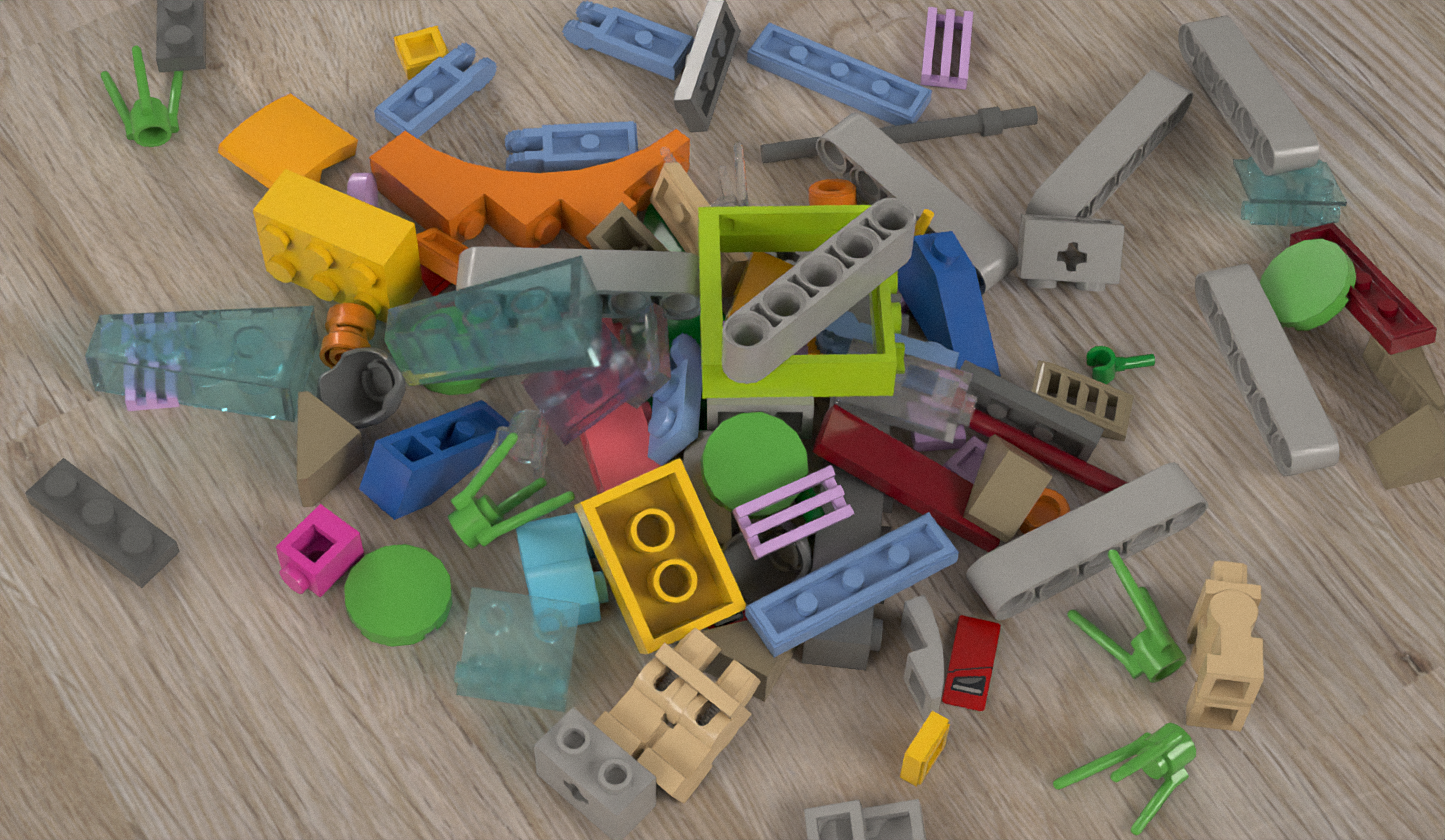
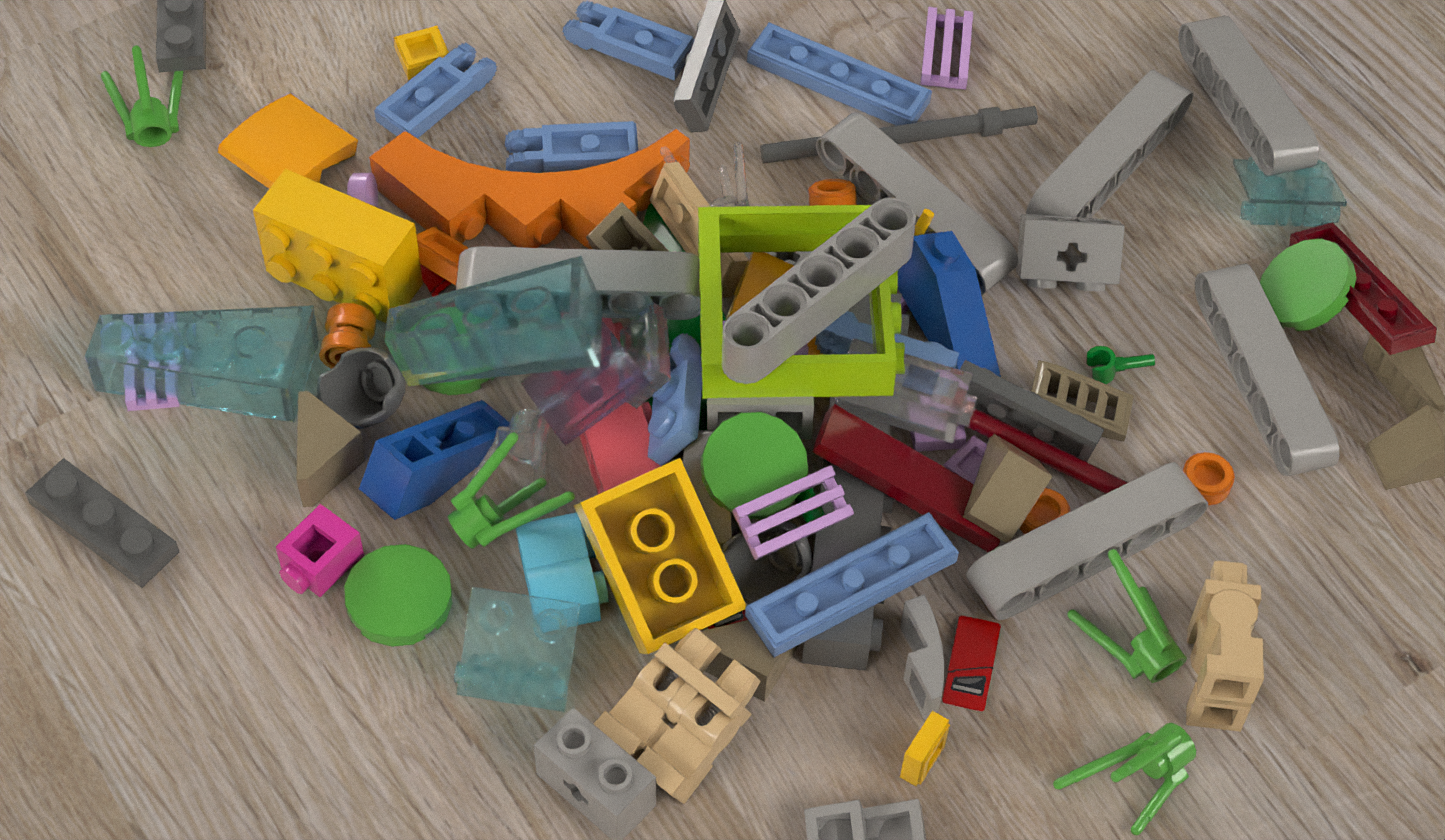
(1210, 475): none -> orange tile

